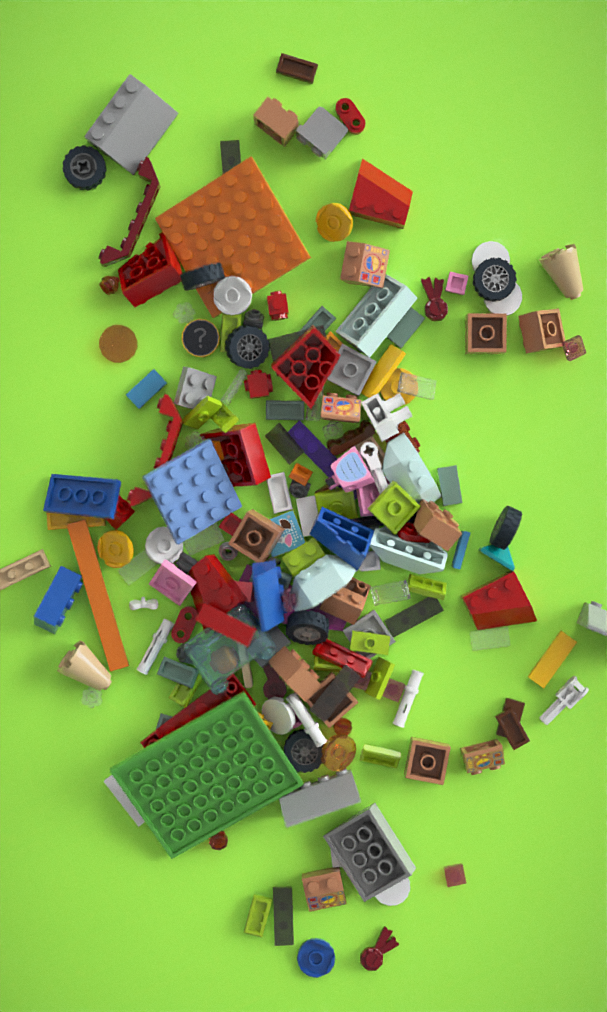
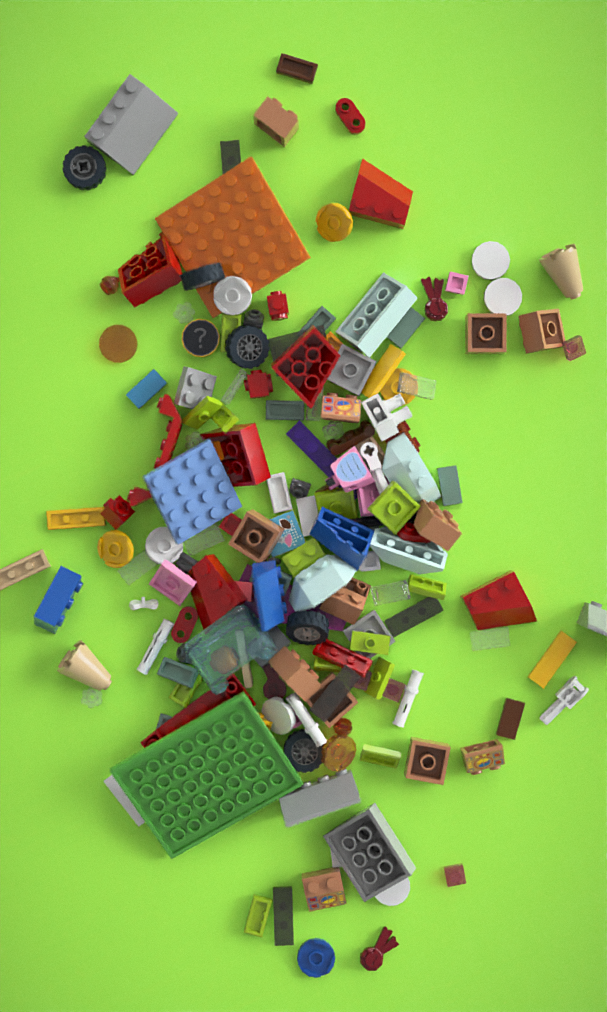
(82, 496): blue plate -> none
(97, 595): orange tile -> none
(111, 255): dark red slope -> none
(218, 841): clear red tile -> none
(225, 554): light grey plate -> none
(226, 624): red tile -> none
(284, 443): clear smoke tile -> none
(289, 599): clear pink plate -> none
(300, 474): orange tile -> none
(321, 132): light grey bracket -> none
(364, 265): nougat slope -> none
(460, 550): dark azure tile -> none
(494, 279): black wheel -> none
(499, 555): teal slope -> none
(505, 527): black wheel -> none
(512, 728): reddish brown tile -> none

